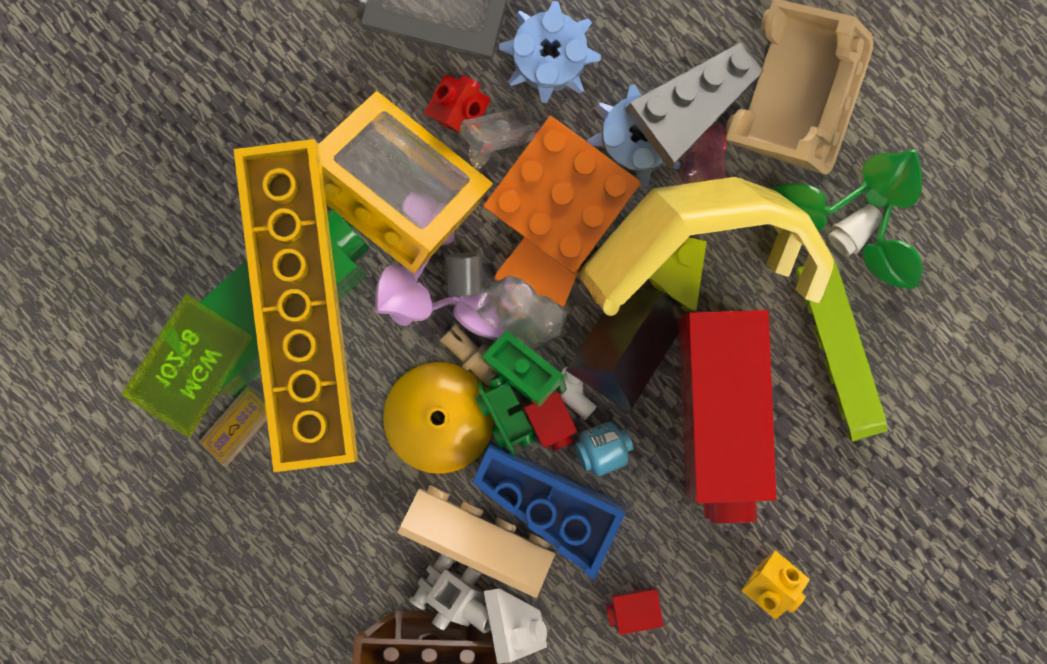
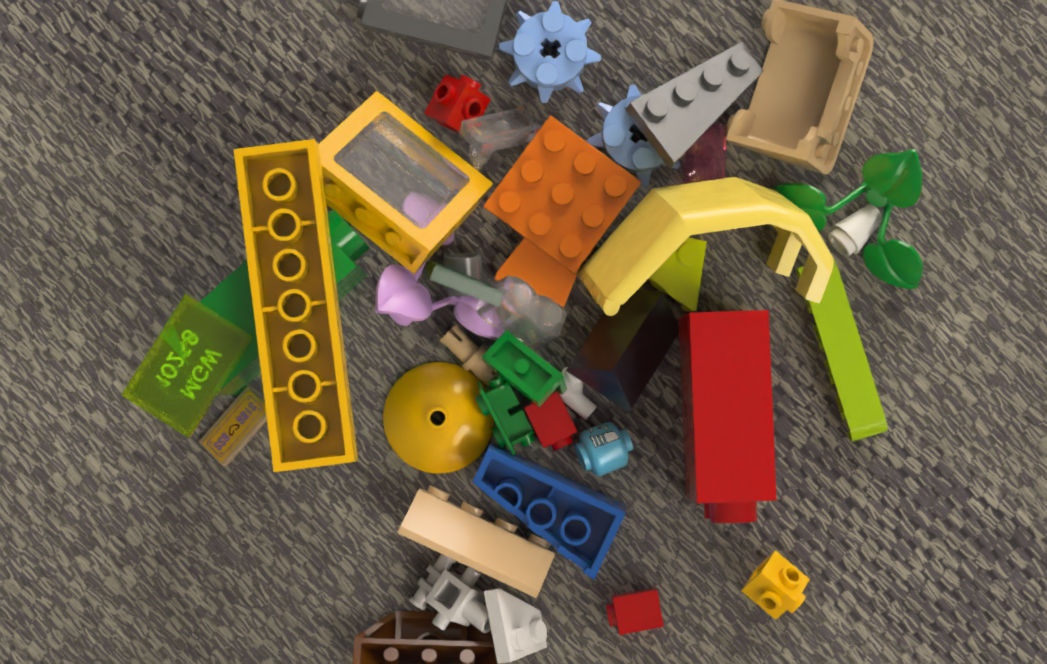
(462, 283): none -> tile

